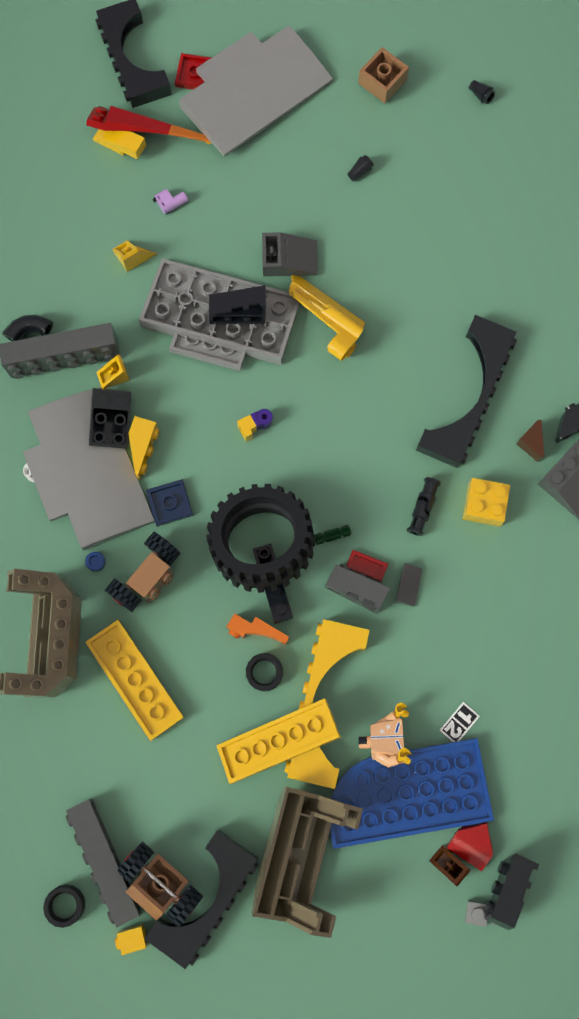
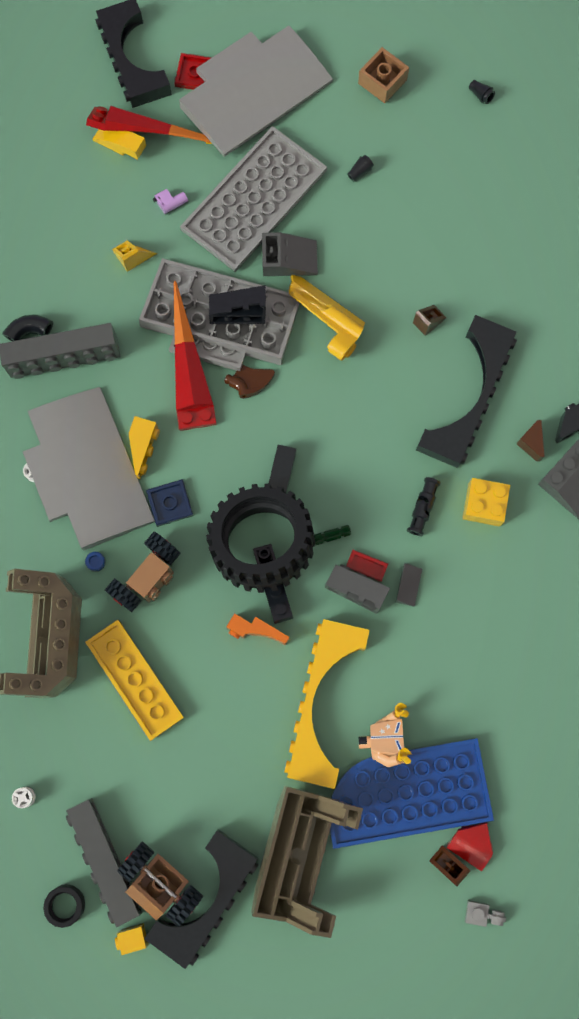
(20, 799): none -> white wheel
(109, 418): black slope -> none
(113, 373): yellow slope -> none
(193, 397): none -> red plate
(249, 381): none -> reddish brown arm
(253, 198): none -> light grey plate
(258, 420): leg -> none
(264, 657): black tyre -> none
(278, 741): yellow plate -> none
(282, 467): none -> black brick
(428, 318): none -> slope
(459, 723): sticker -> none
(509, 891): black wedge -> none

